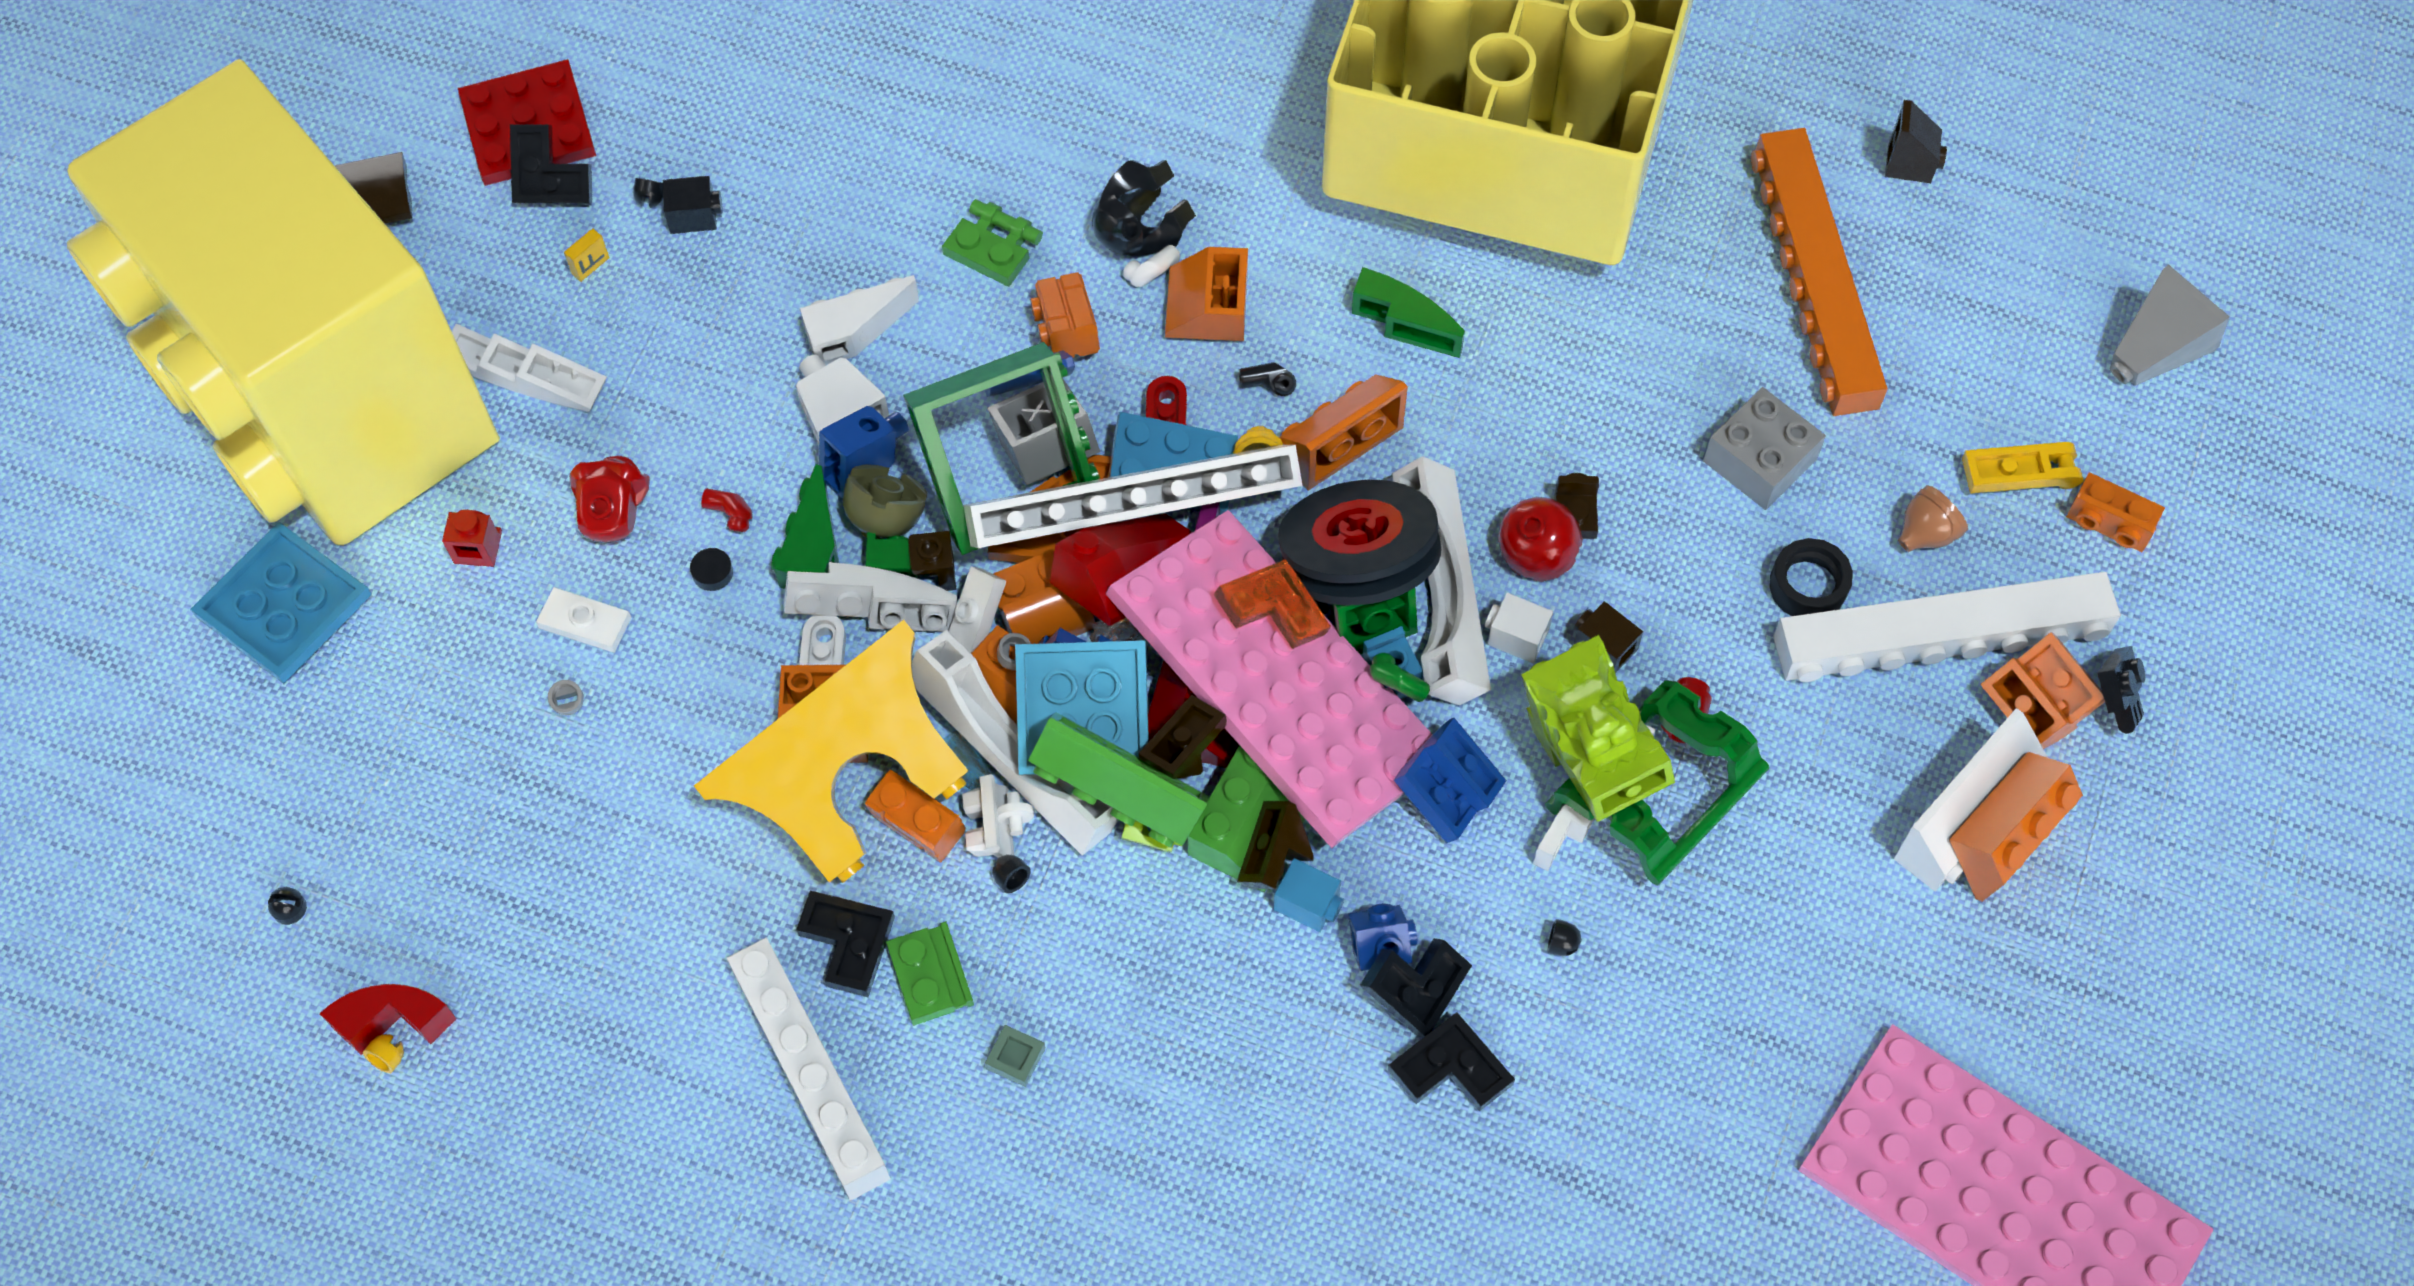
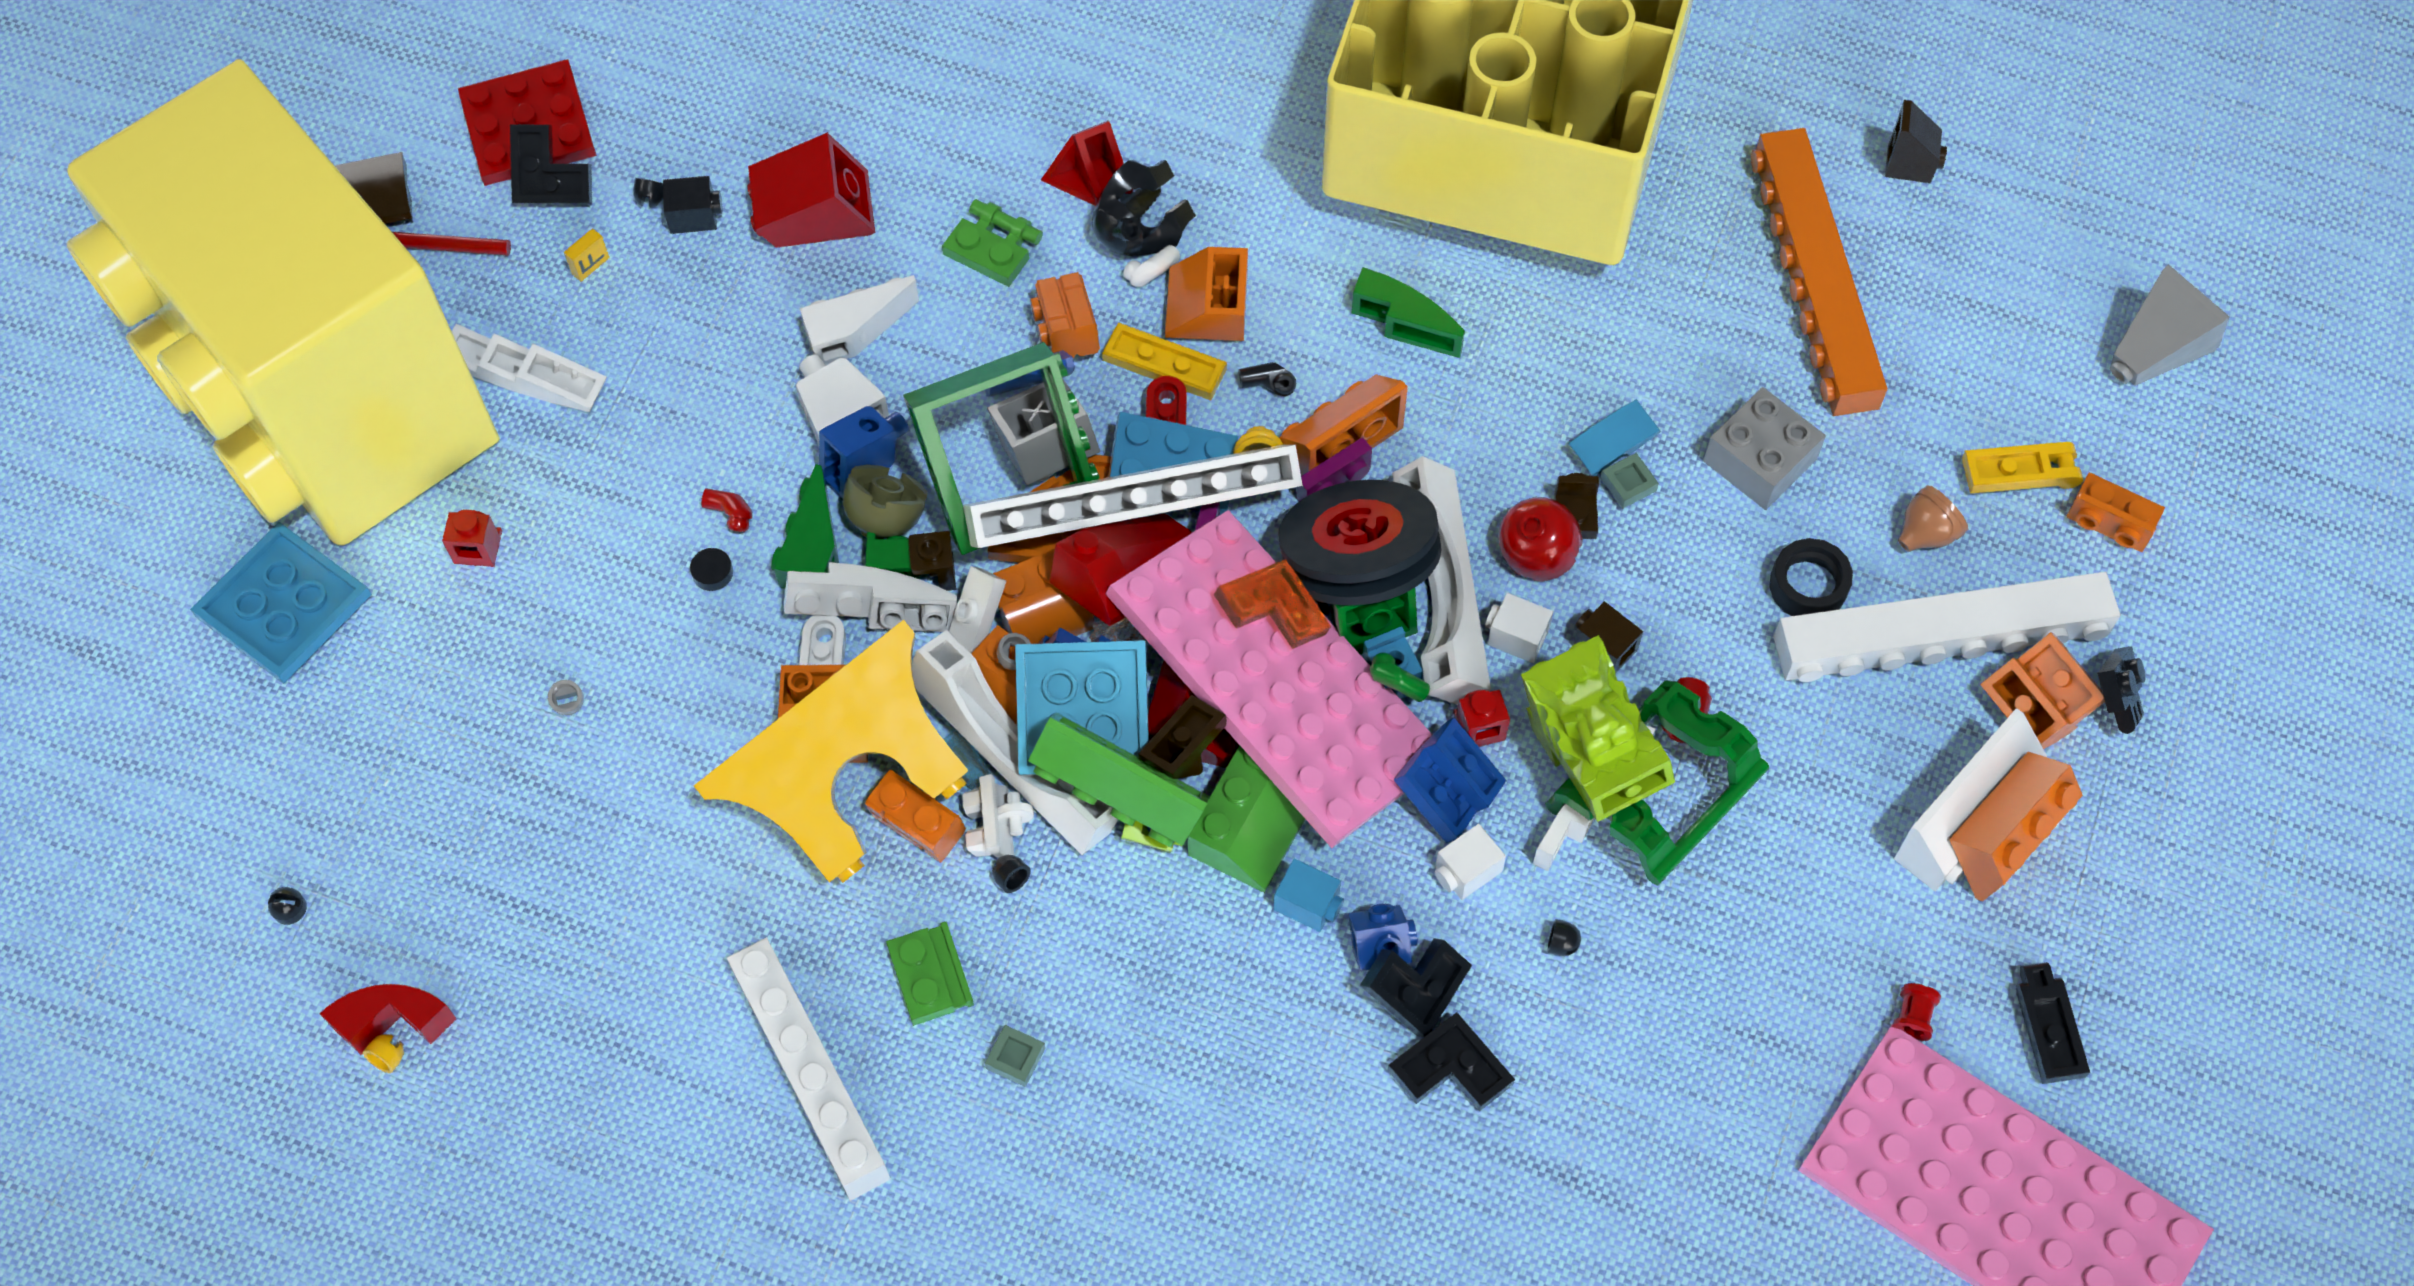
(454, 243): none -> red bar
(583, 619): white plate -> none
(608, 497): red head -> none
(810, 195): none -> red slope
(856, 931): black plate -> none
(1086, 163): none -> red slope
(1159, 357): none -> yellow tile
(1275, 838): dark brown slope -> none
(1345, 466): none -> magenta plate
(1469, 862): none -> white brick
(1481, 711): none -> red brick
(1614, 437): none -> dark azure slope
(1629, 480): none -> sand green plate
(1917, 1010): none -> red bush
(2051, 1025): none -> black hinge

